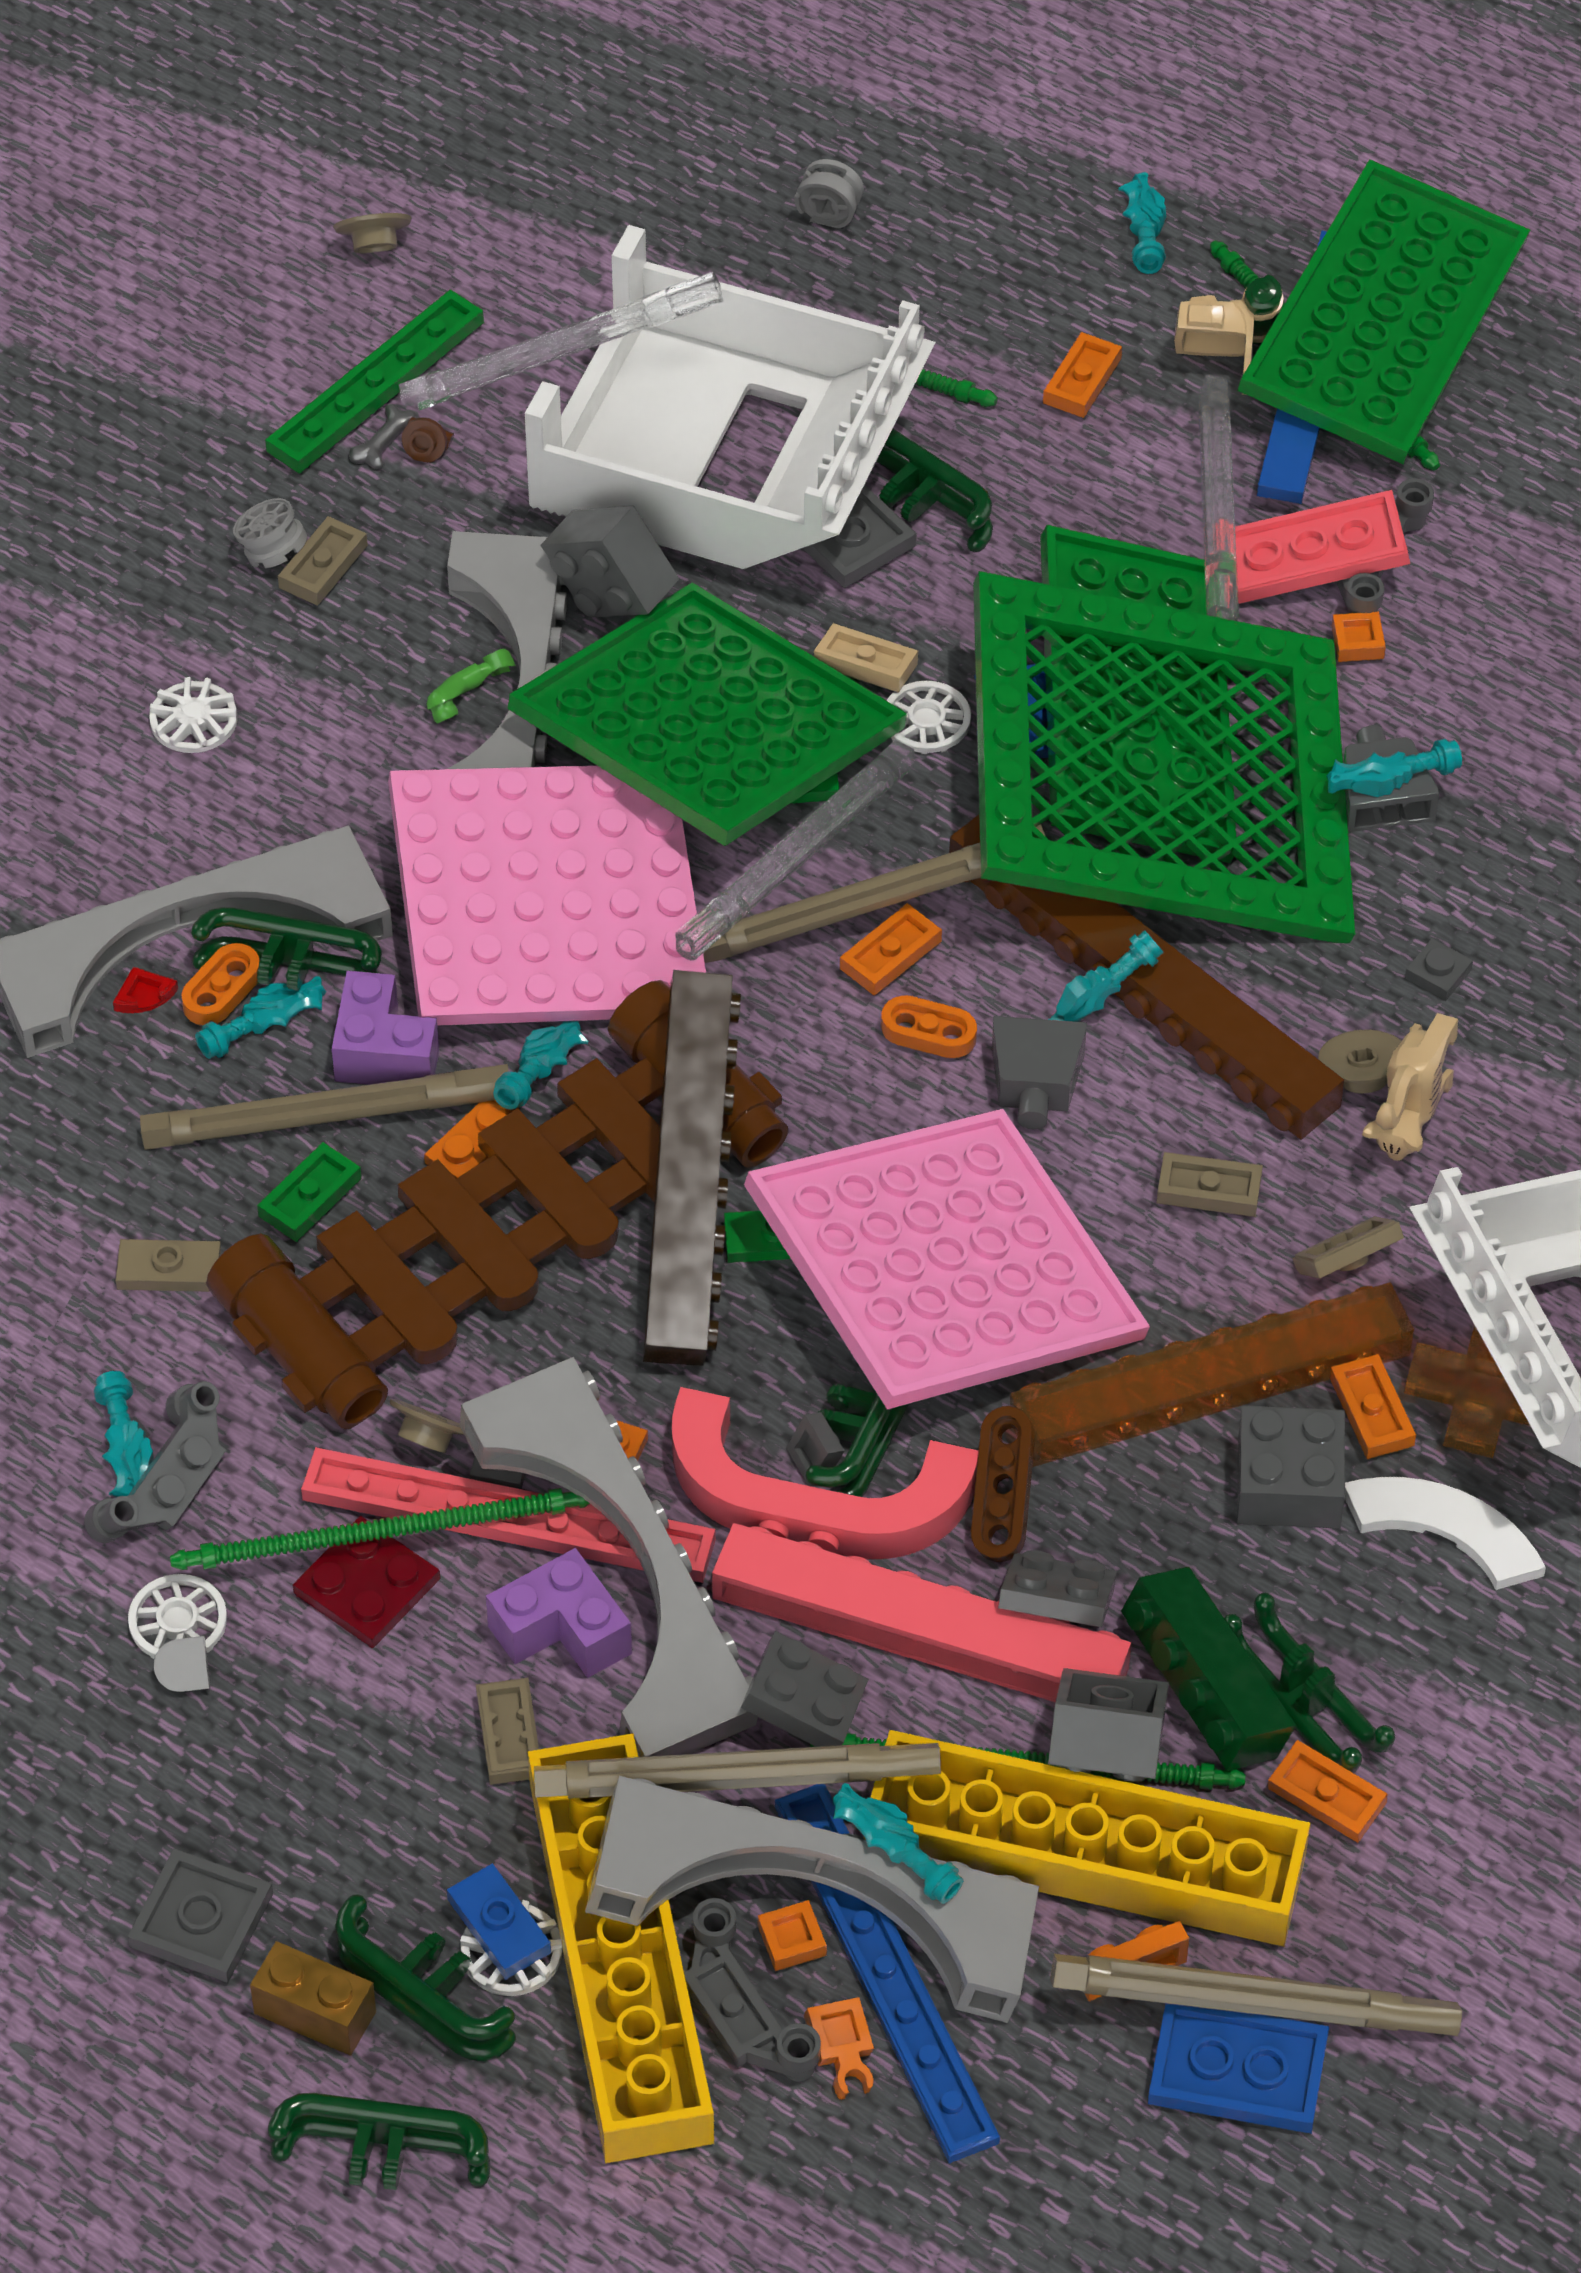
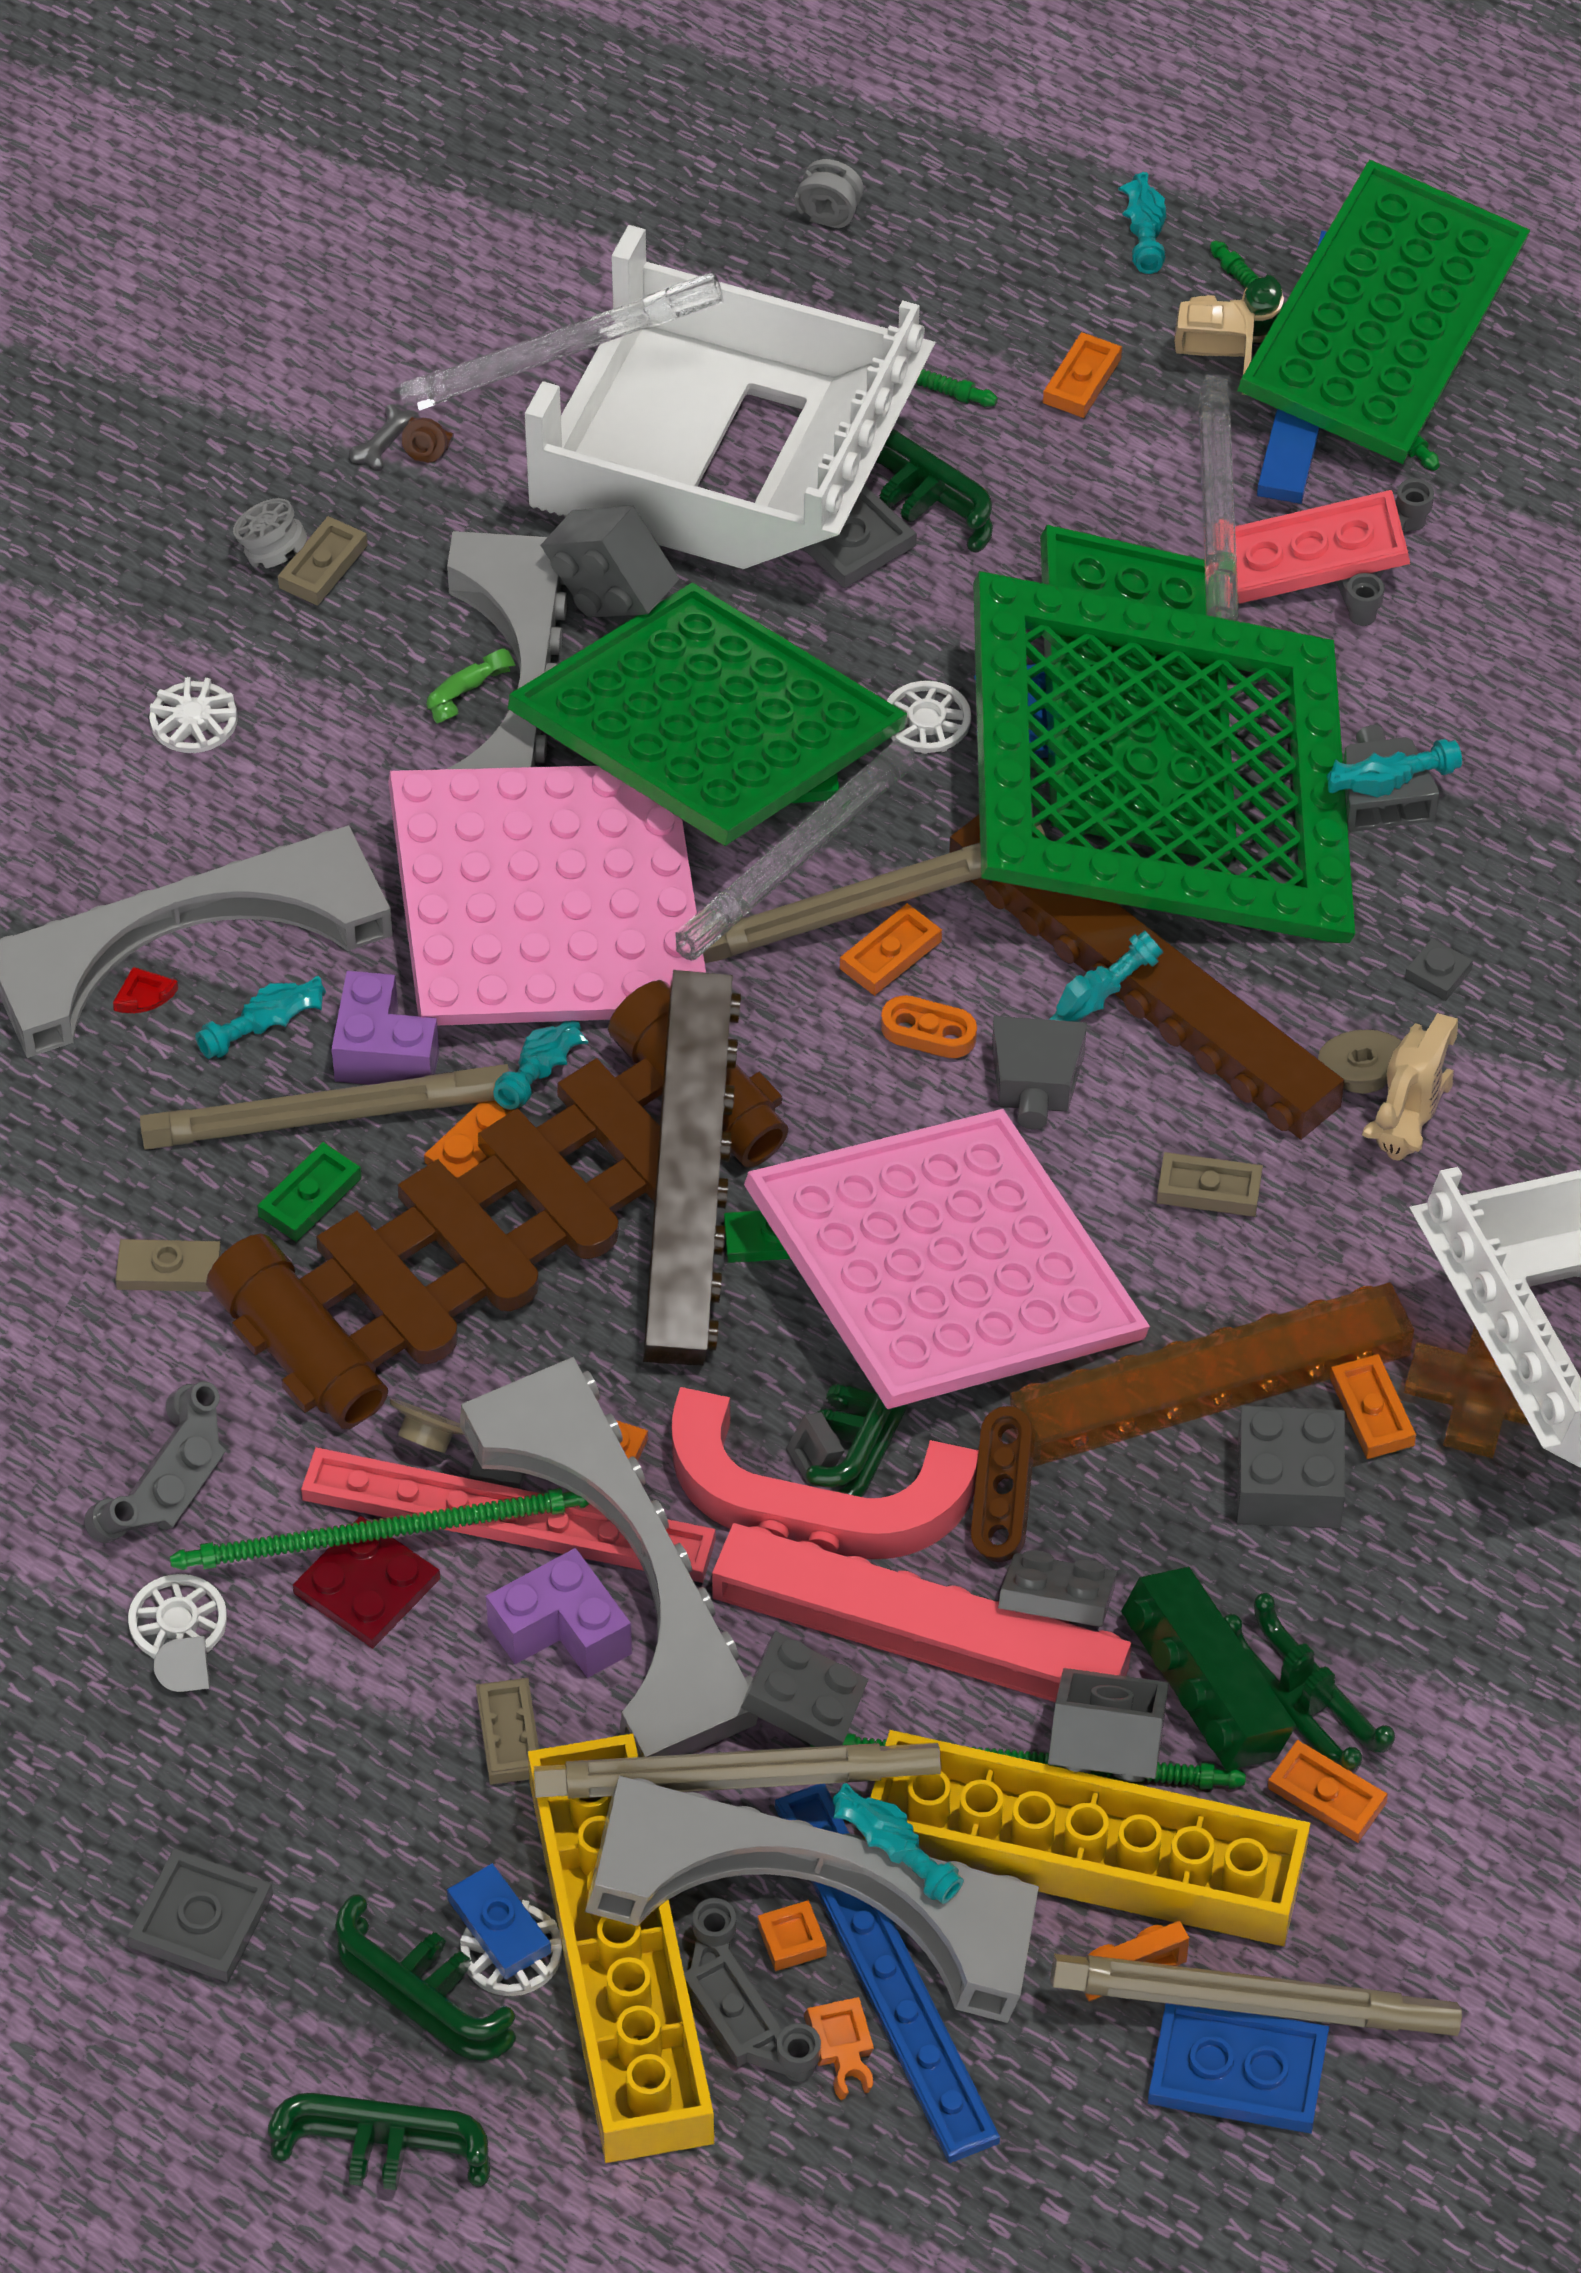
(129, 1447): teal piece -> none
(217, 986): orange plate -> none
(288, 944): dark green piece -> none
(313, 1998): pearl gold brick -> none
(373, 230): dark tan piece -> none
(374, 381): green plate -> none
(867, 657): tan plate -> none
(1349, 1248): dark tan plate -> none
(1358, 636): orange plate -> none
(1449, 1512): white tile -> none

